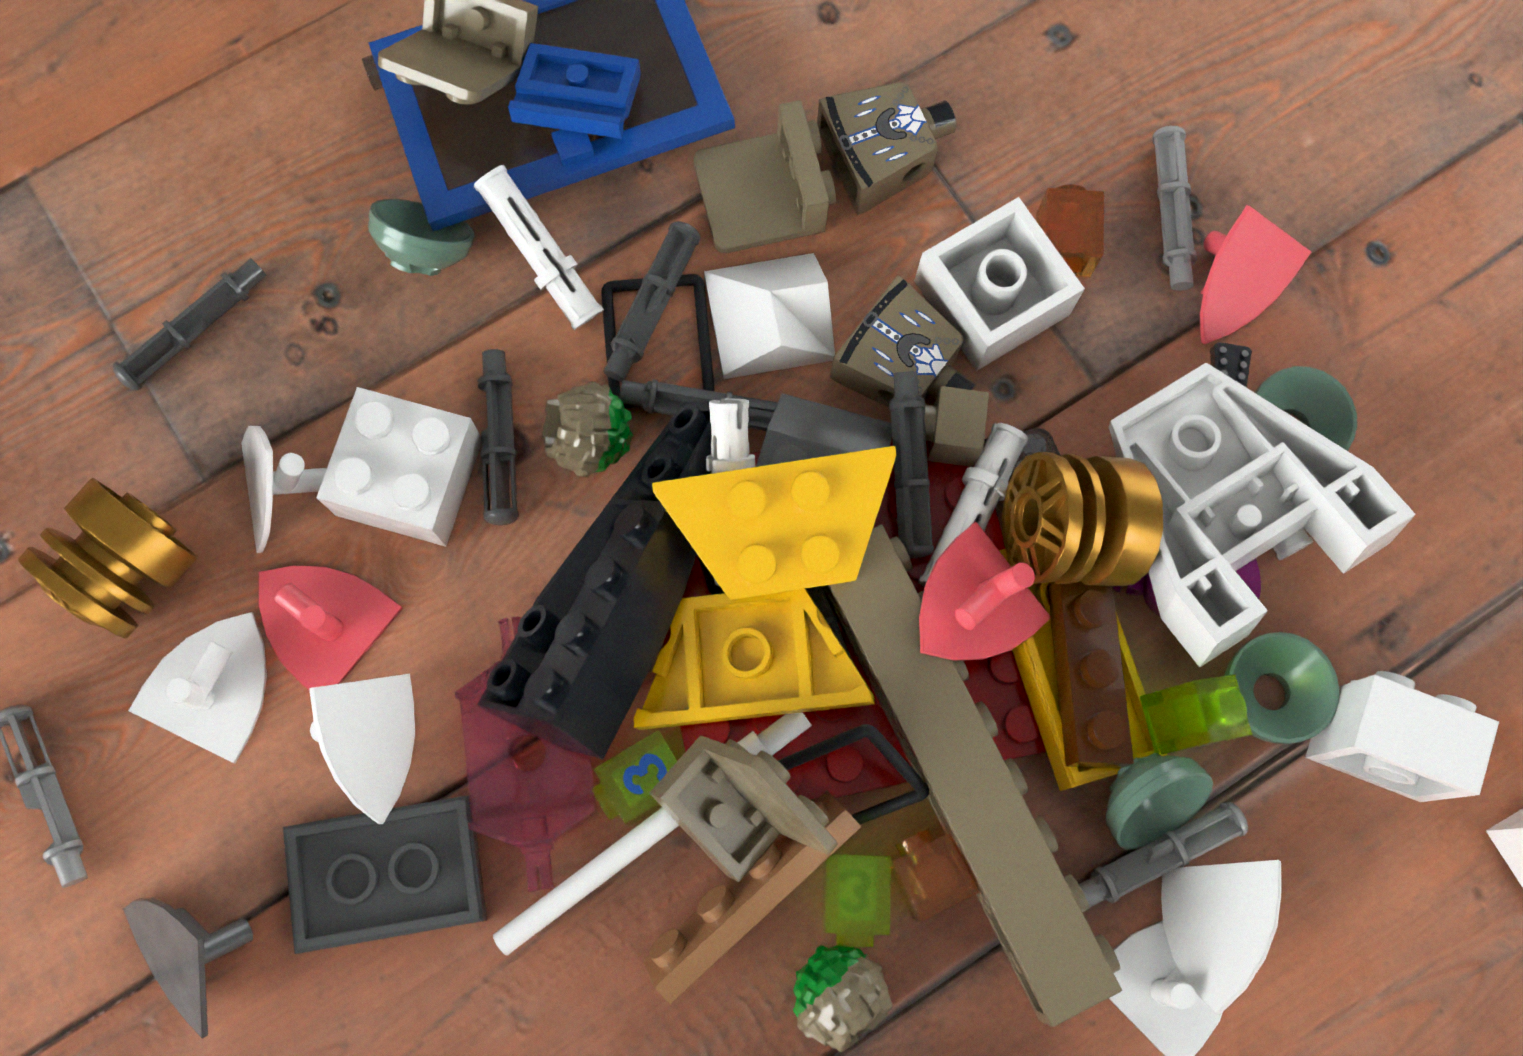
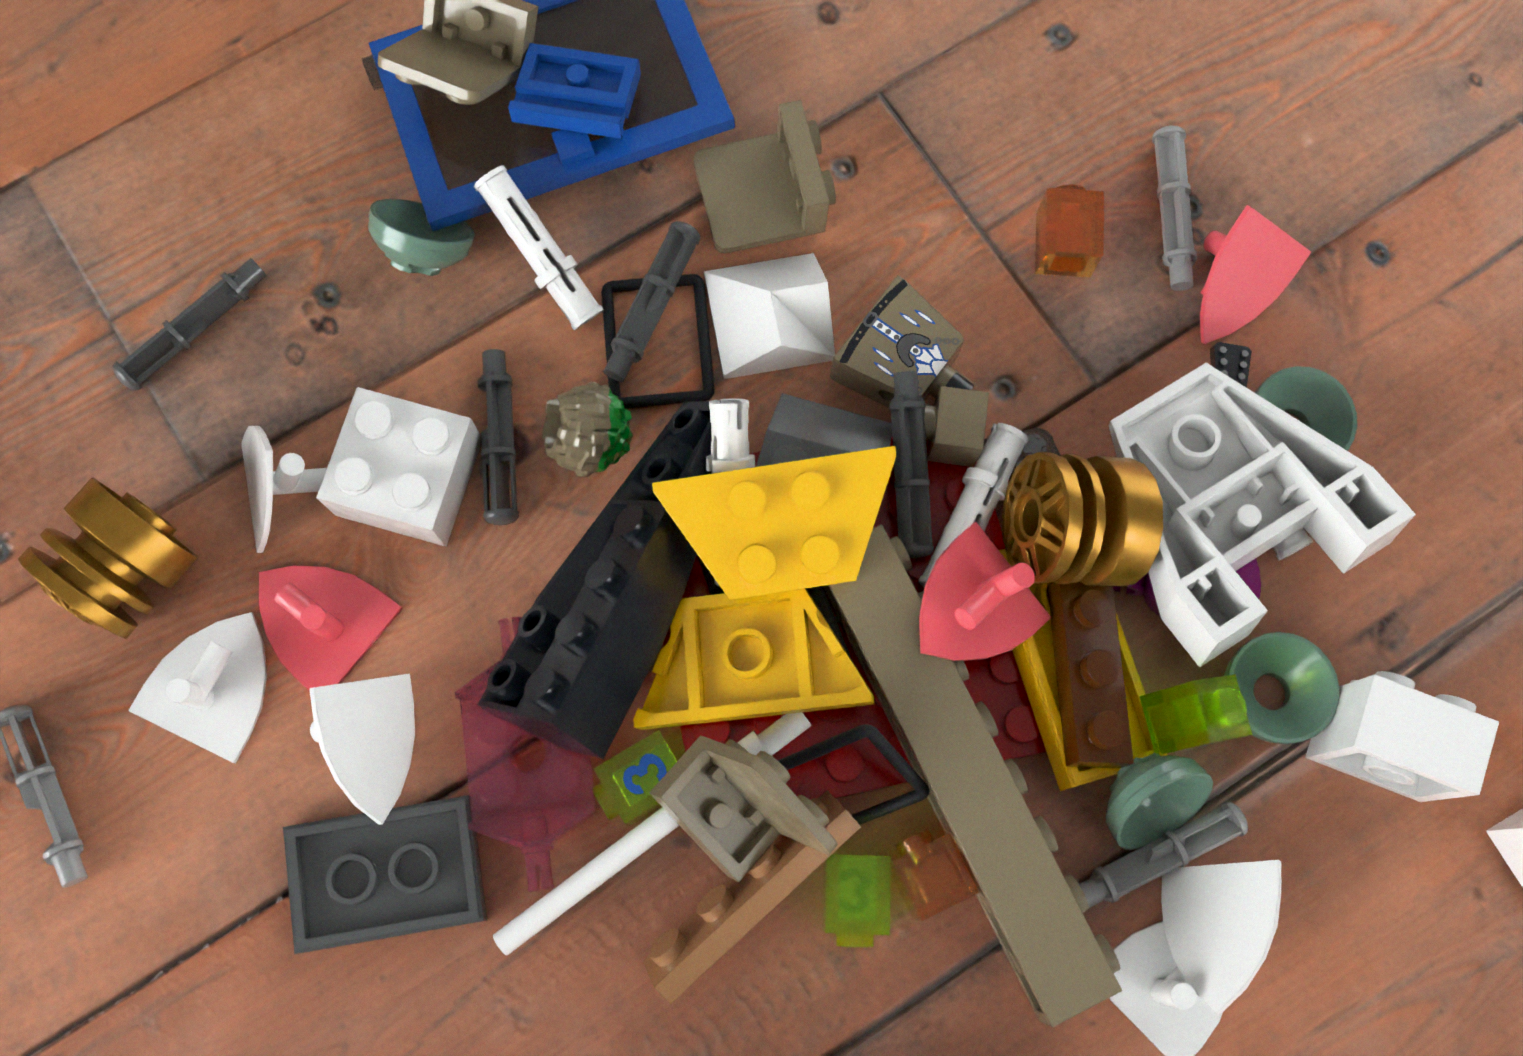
(179, 949): shield -> none
(668, 398): dark grey piece -> none
(840, 996): dark tan piece -> none
(881, 140): dark tan torso -> none
(998, 282): white brick -> none

